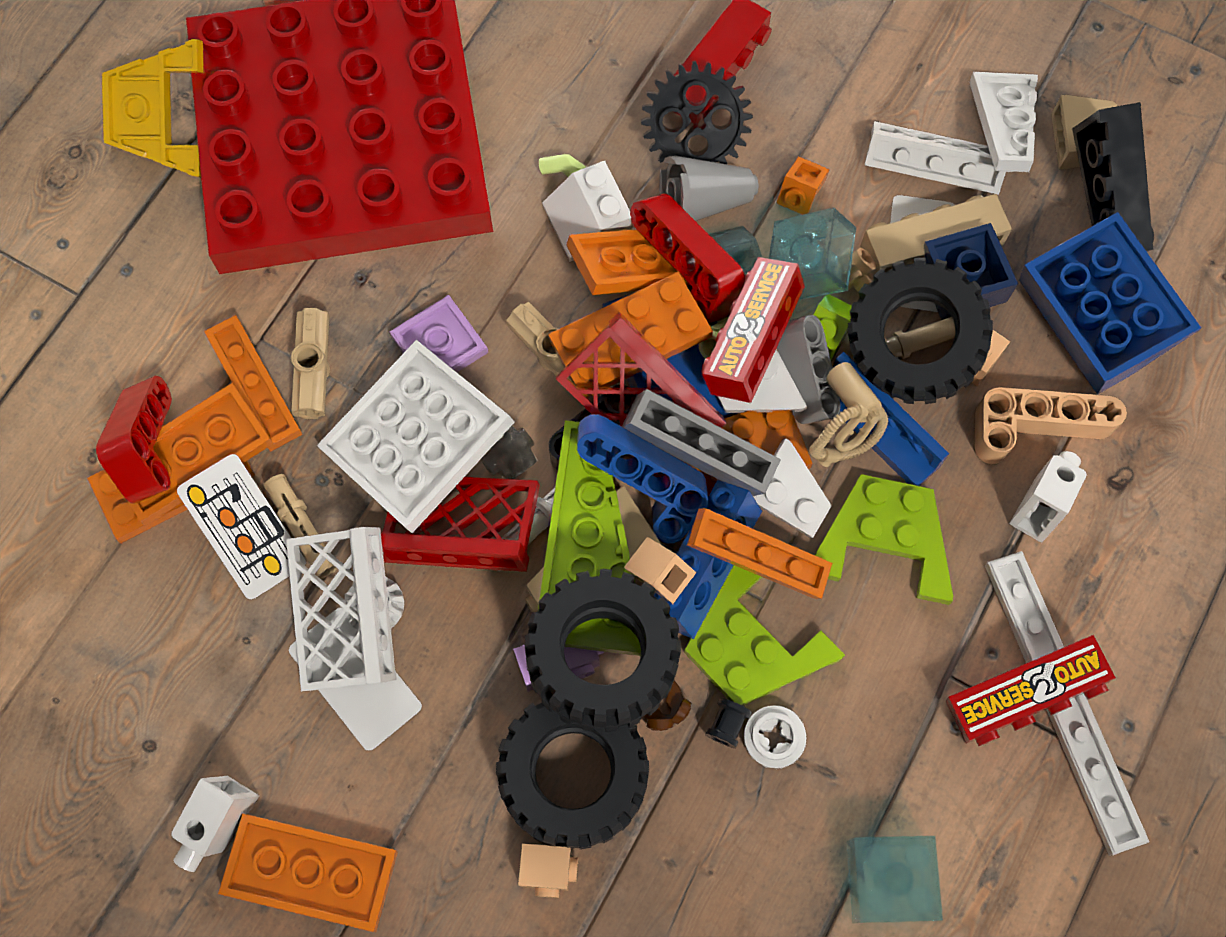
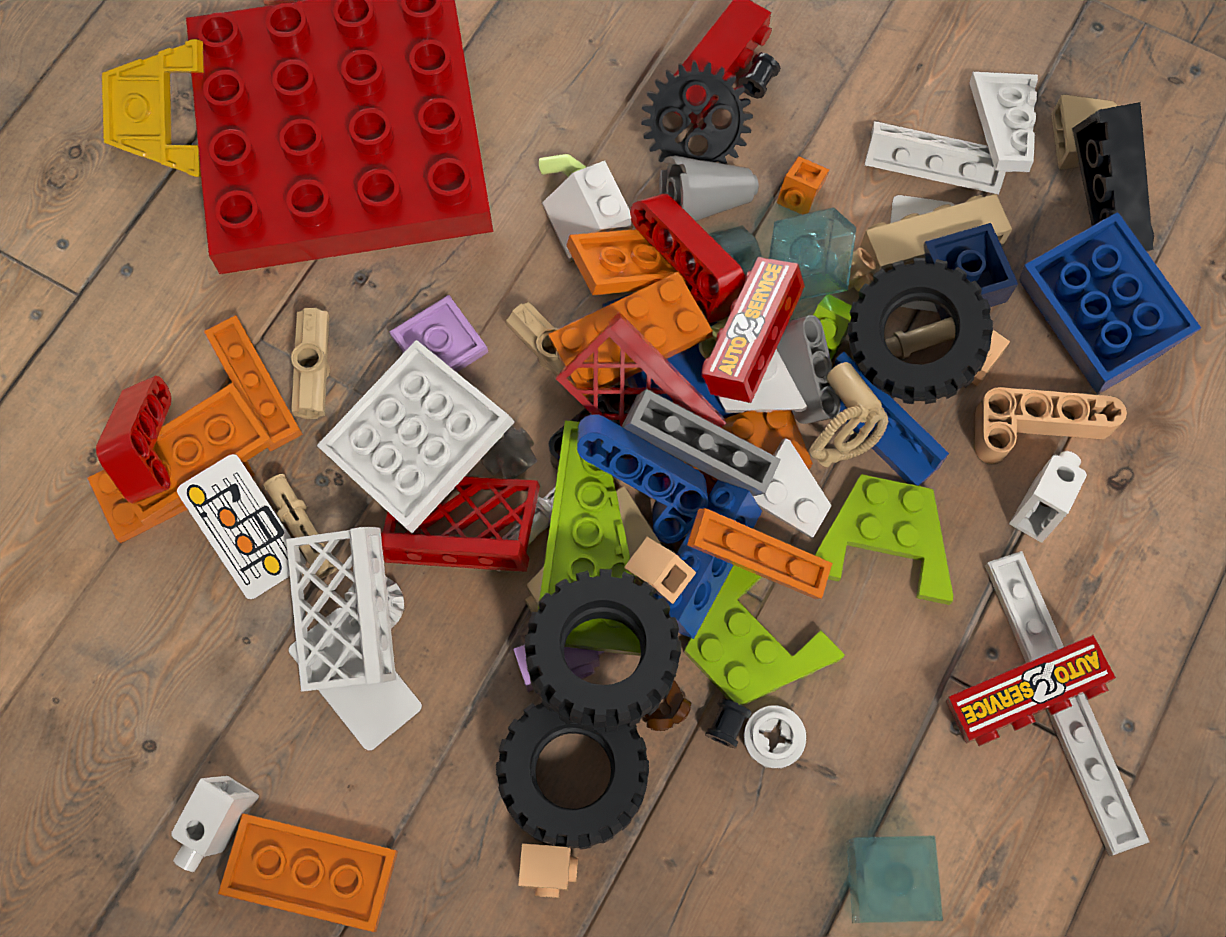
(759, 75): none -> black bush

